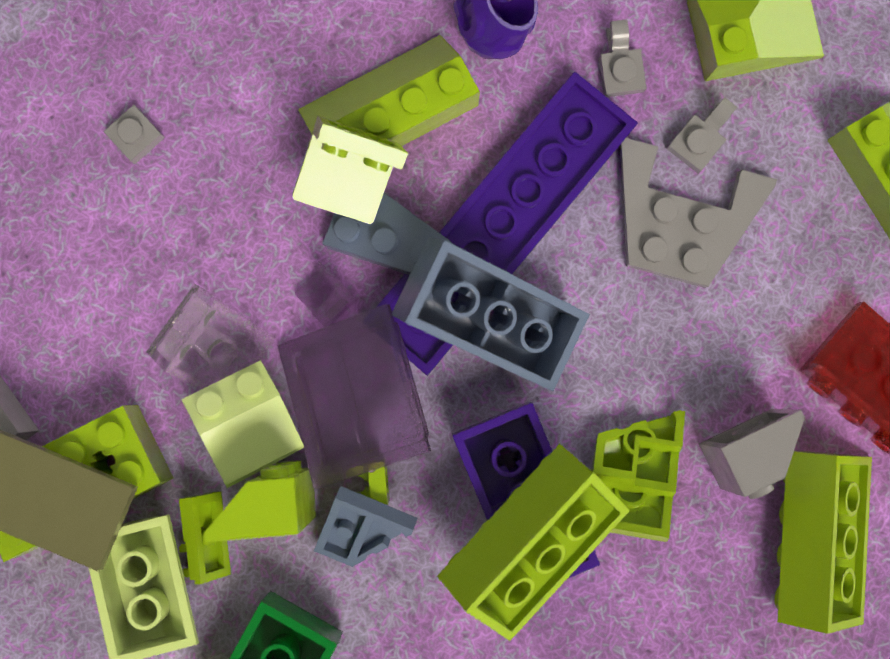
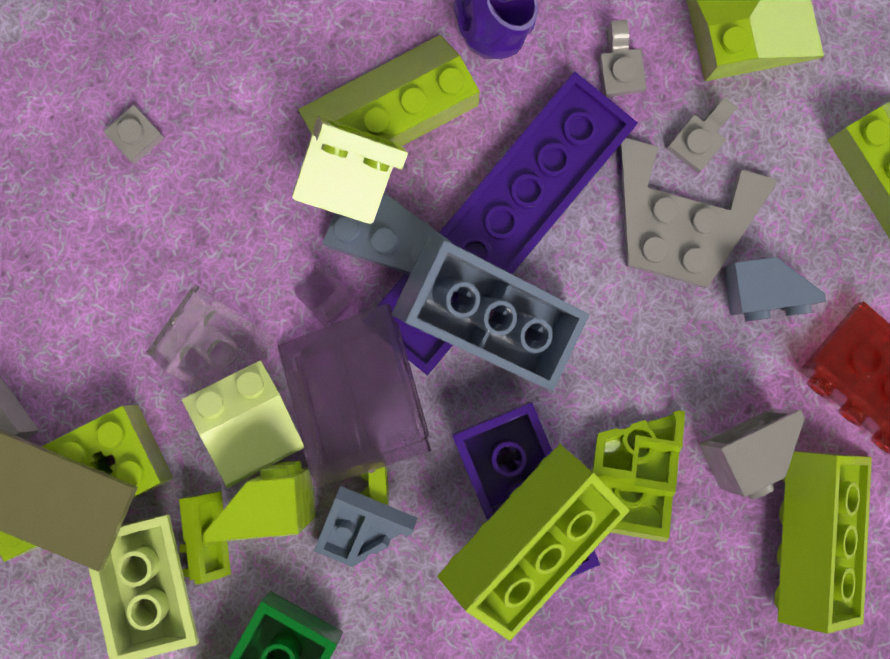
(768, 285): none -> sand blue slope

